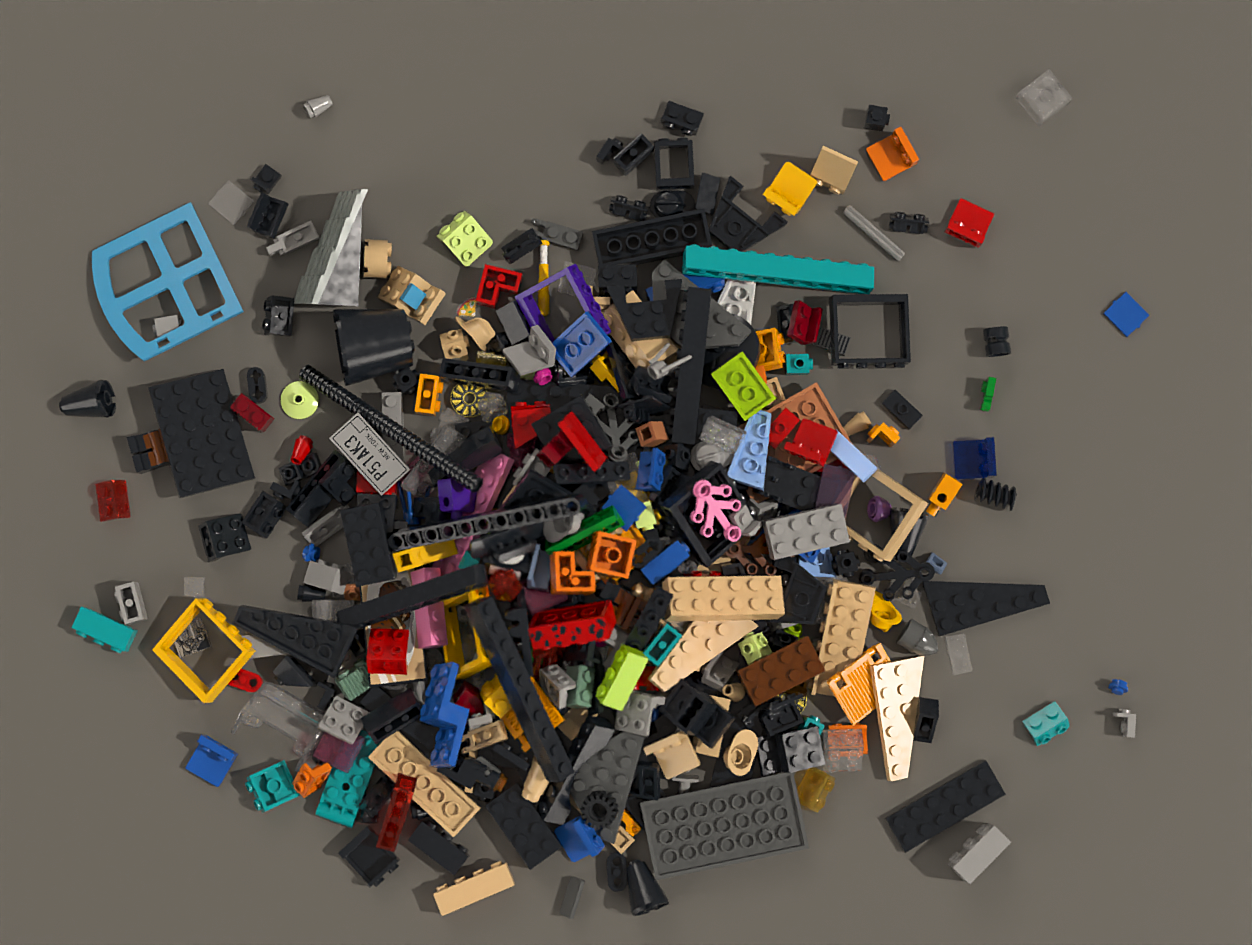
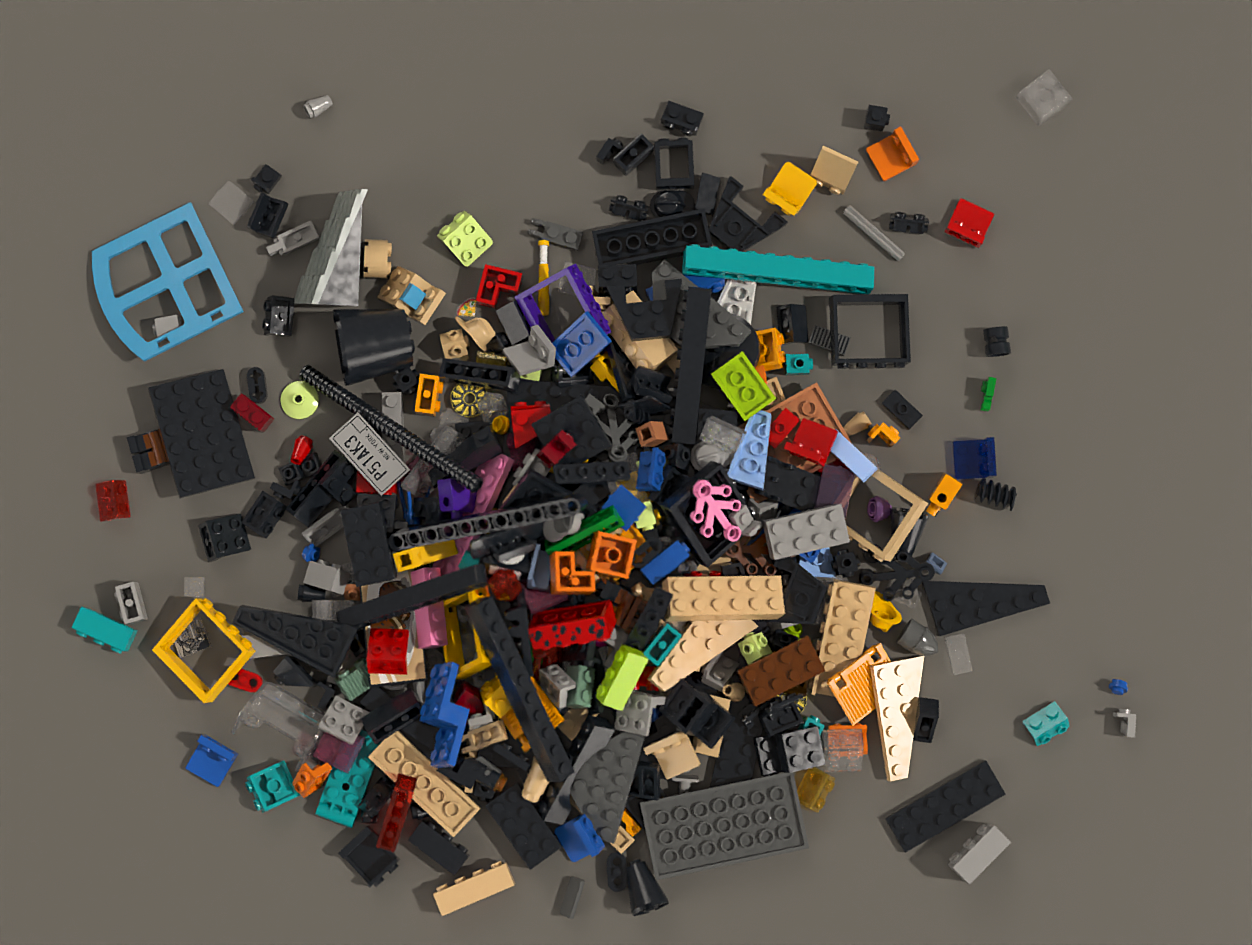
(90, 401): black cone -> none
(521, 245): black hinge -> none
(543, 376): dark pink plate -> none
(582, 441): red tile -> none
(607, 801): black tyre -> none
(659, 368): light grey plant -> none
(741, 752): tan piece -> none
(804, 323): dark red bracket -> none
(1126, 314): blue piece -> none

